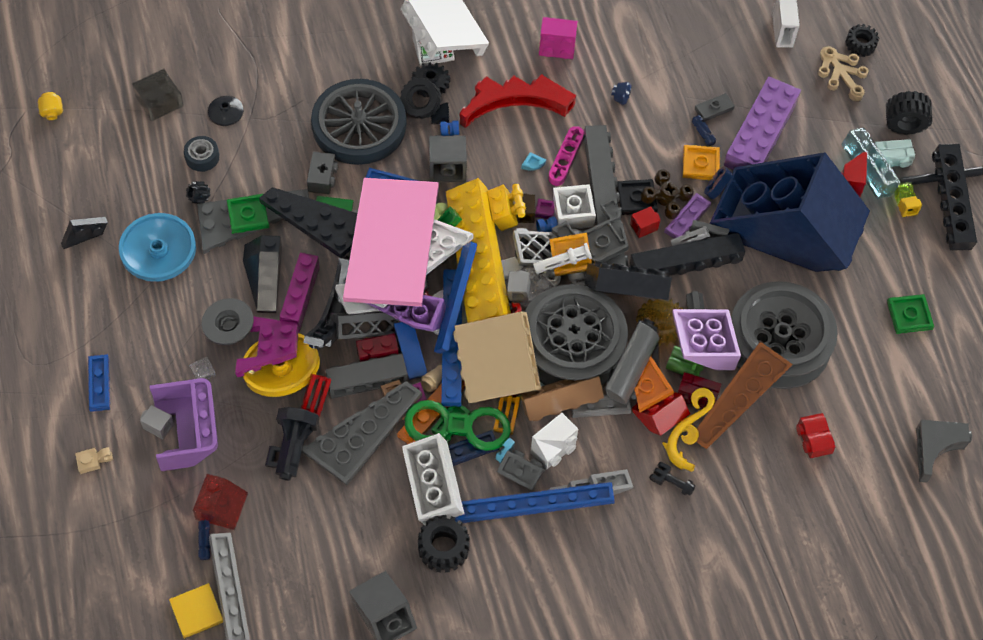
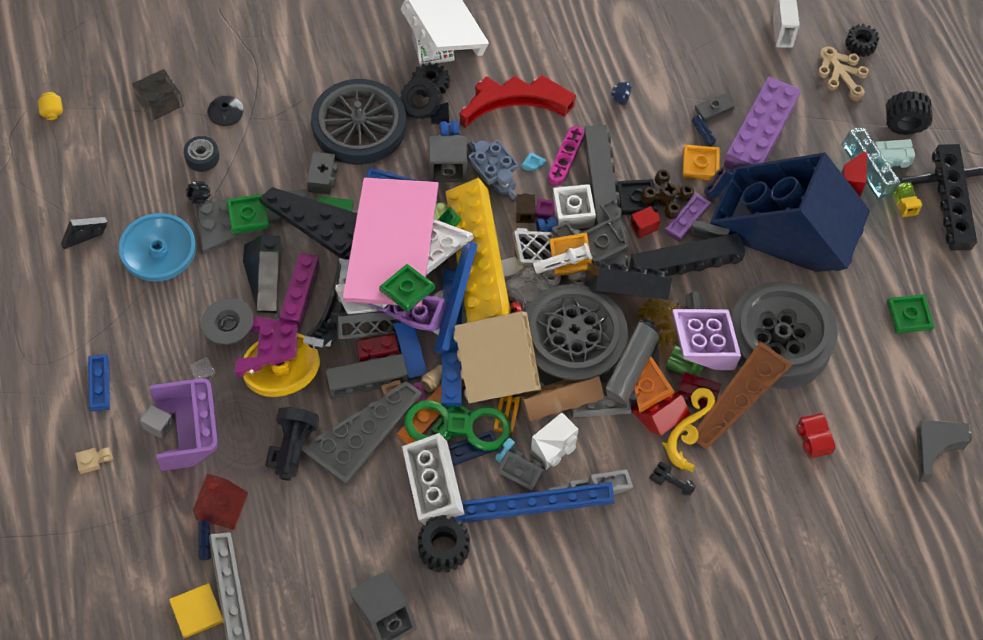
(323, 394): red tile -> none
(407, 287): none -> green tile
(494, 166): none -> sand blue piece
(503, 207): yellow brick -> none
(519, 285): light grey brick -> none
(558, 38): dark pink brick -> none
(702, 233): light grey pin -> none

